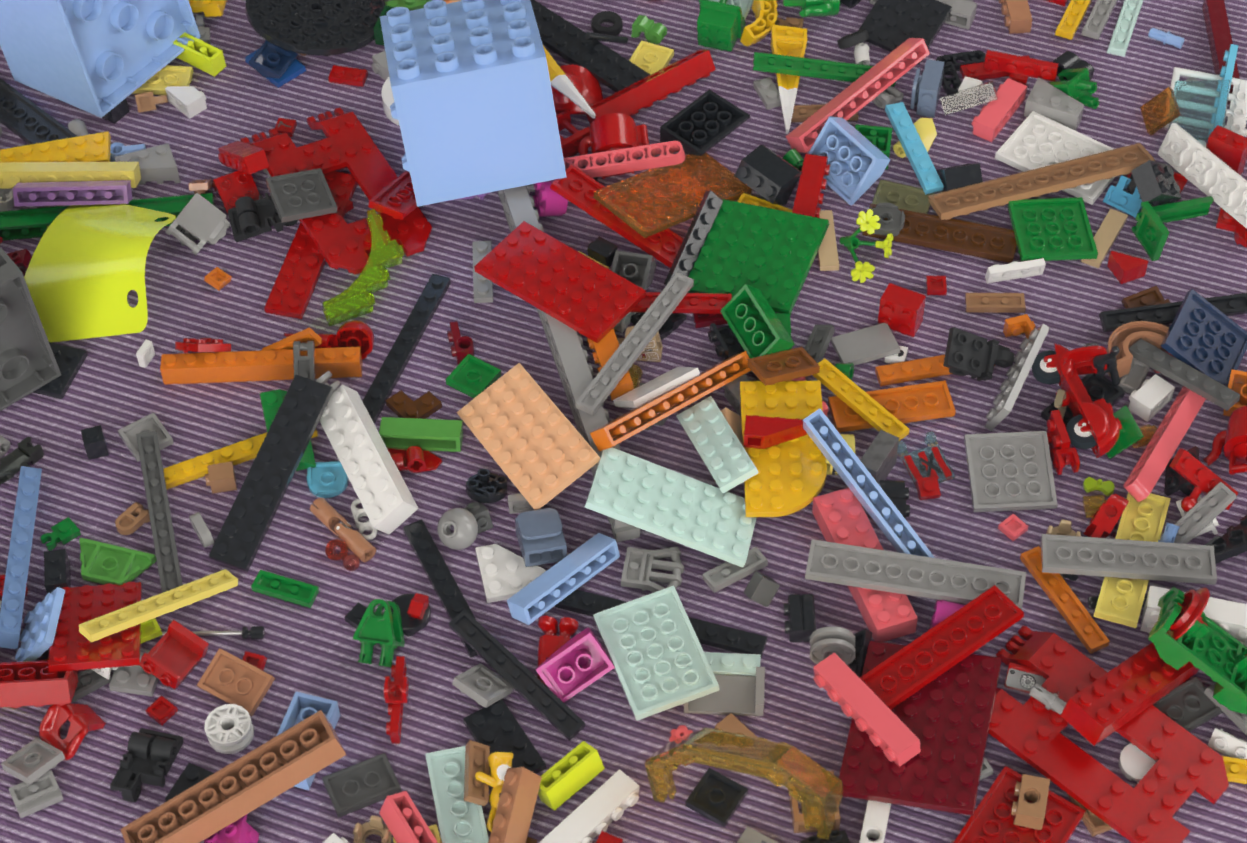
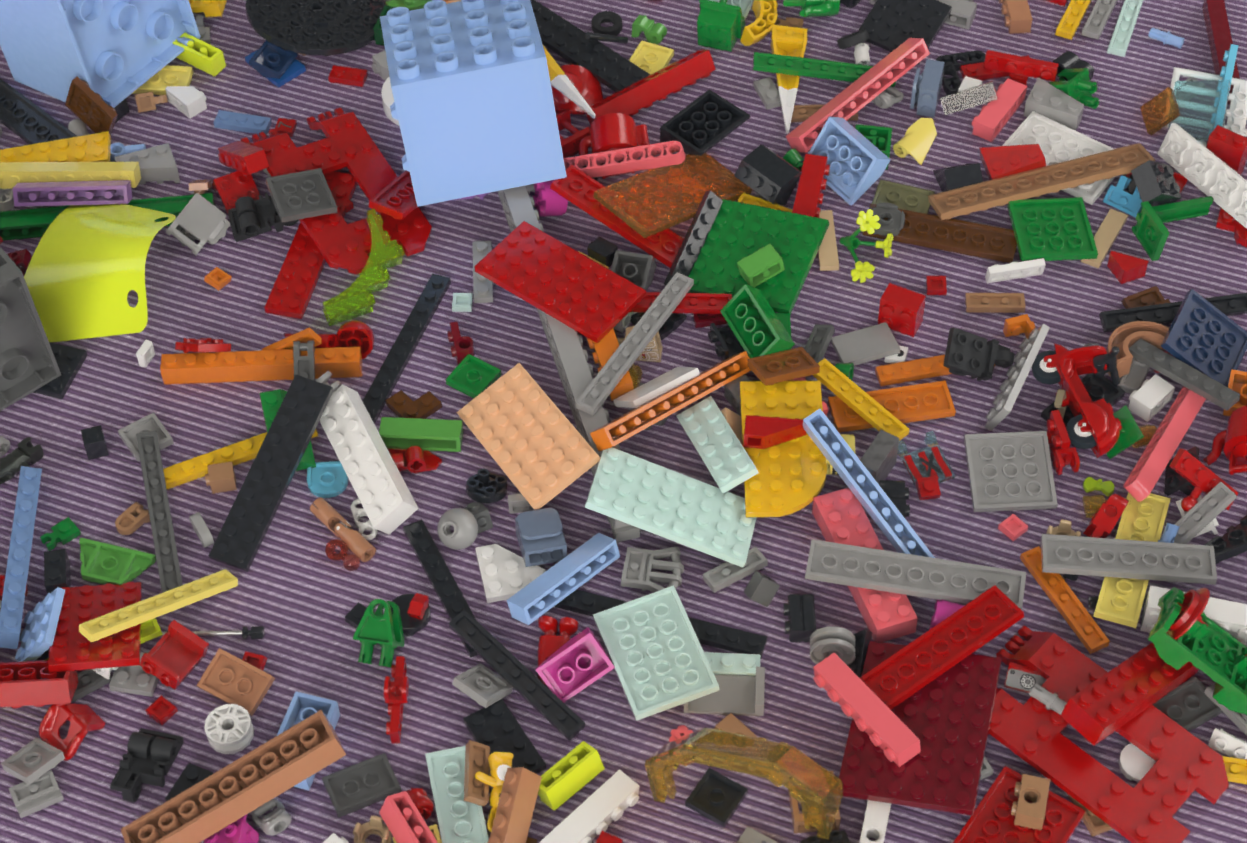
(90, 107): none -> reddish brown plate
(242, 122): none -> medium blue plate
(275, 821): none -> light grey piece
(285, 588): green plate -> none
(421, 801): none -> red piece
(462, 302): none -> light aqua tile
(760, 266): none -> bright green brick
(914, 148): medium azure plate -> none
(1010, 160): none -> red wedge

